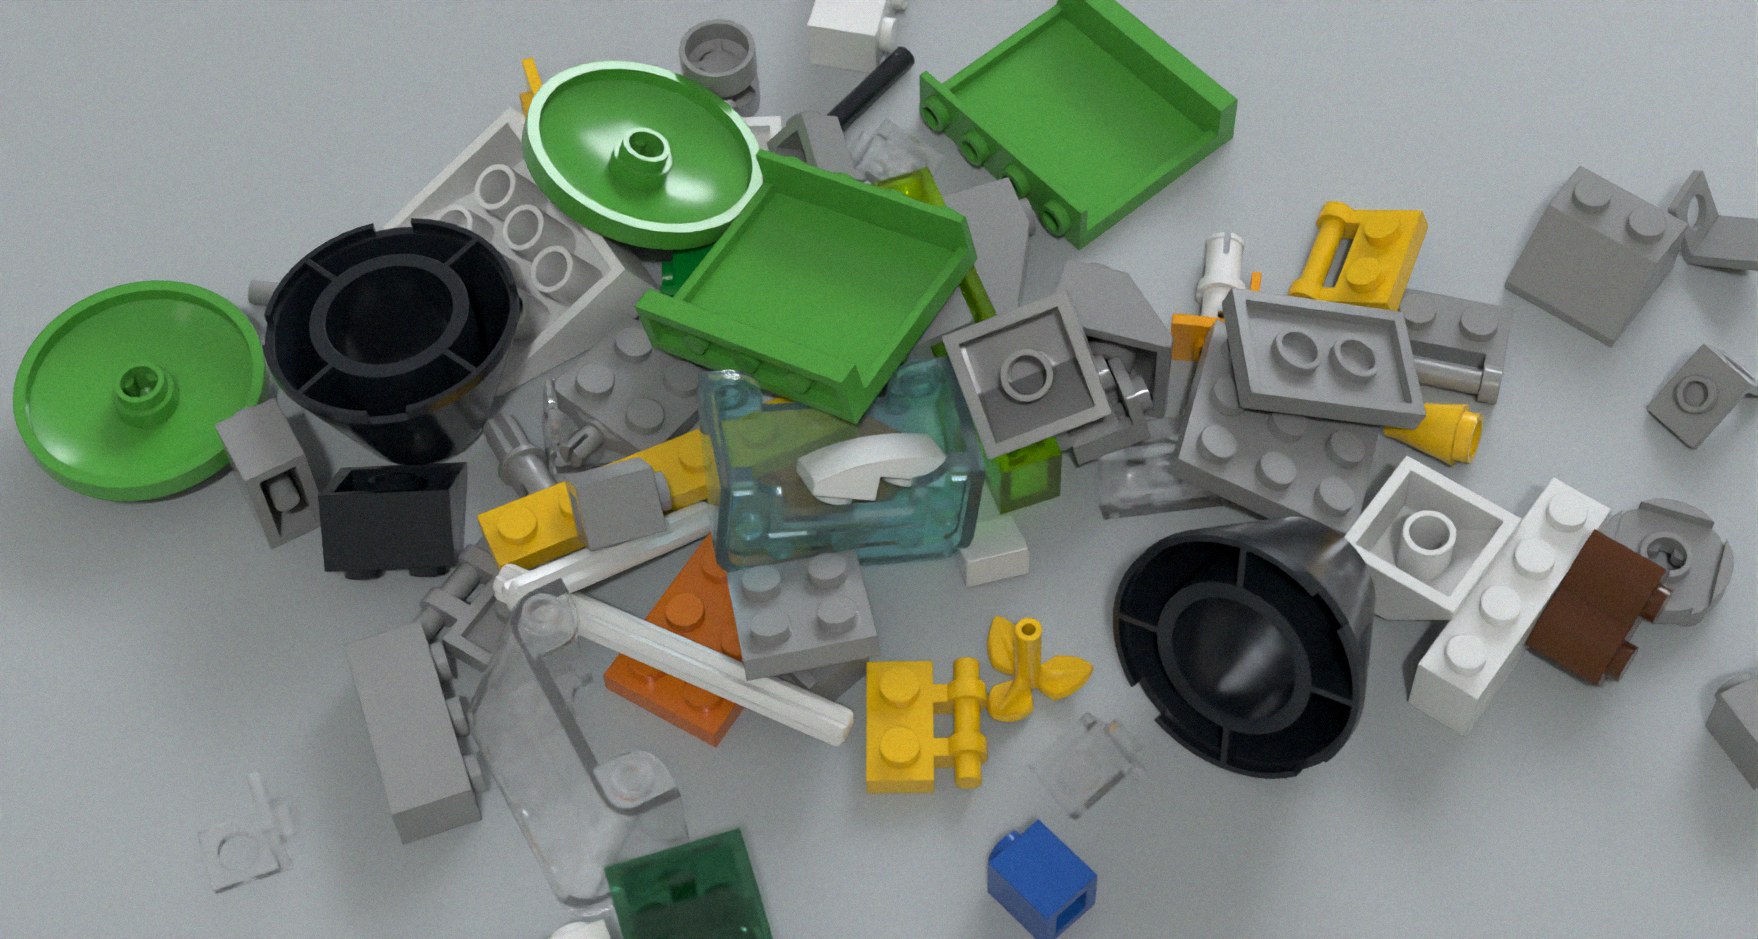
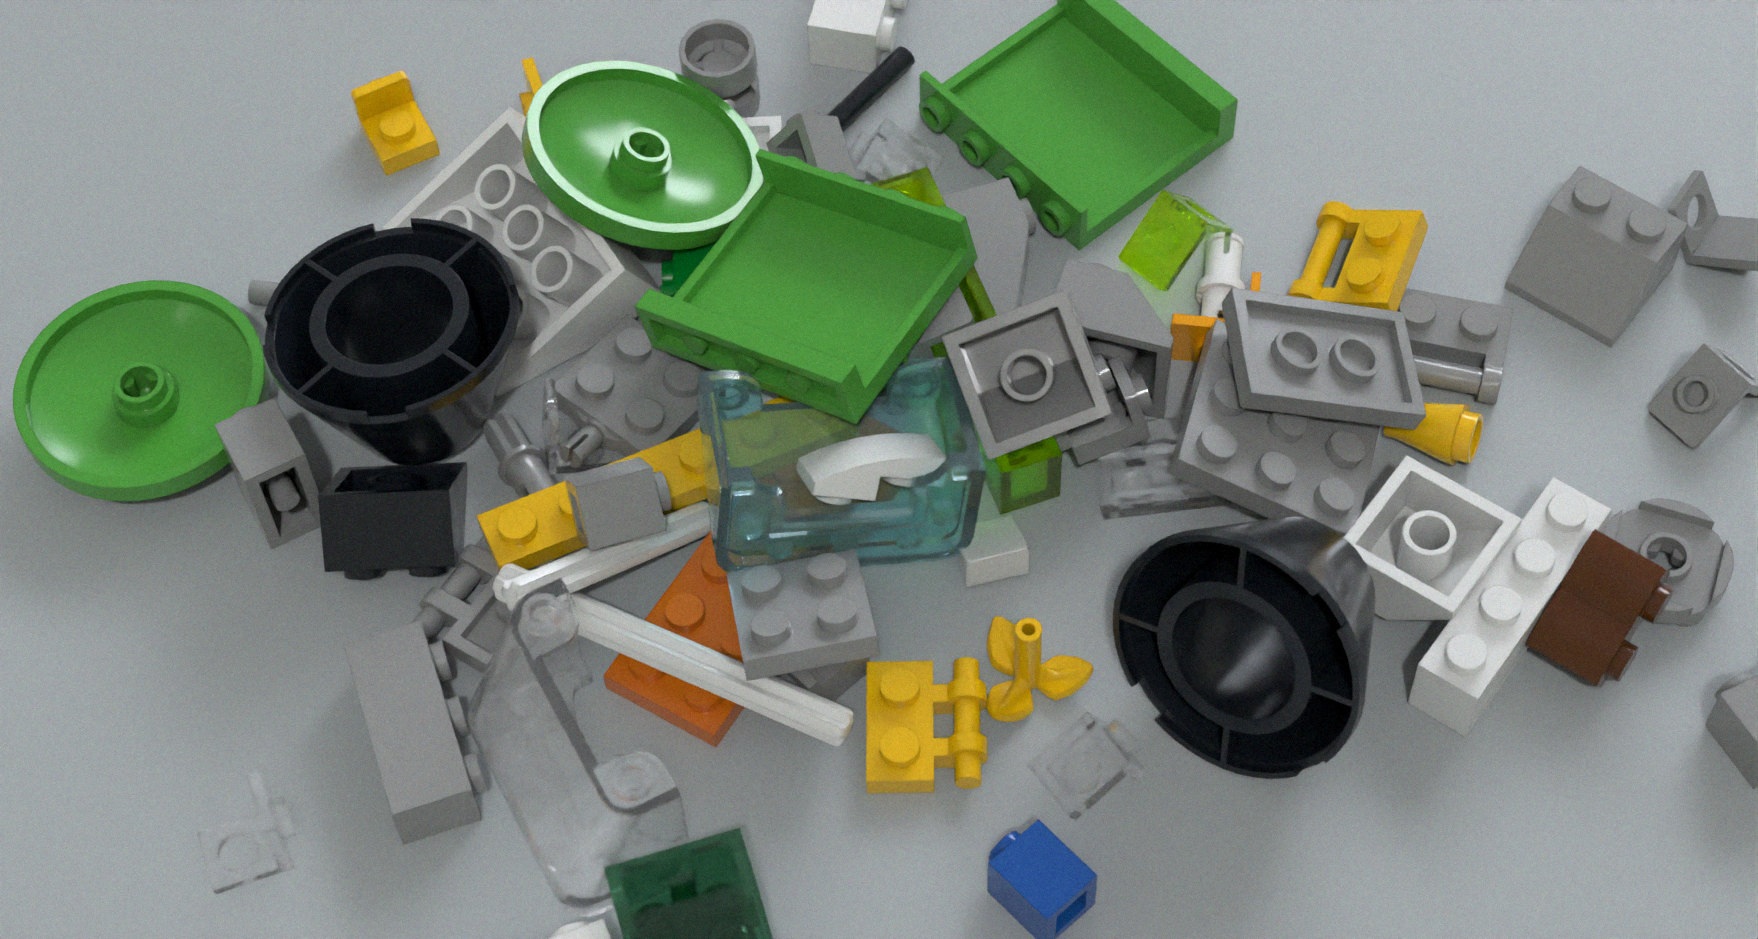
(393, 123): none -> yellow bracket
(1169, 238): none -> clear neon green bracket

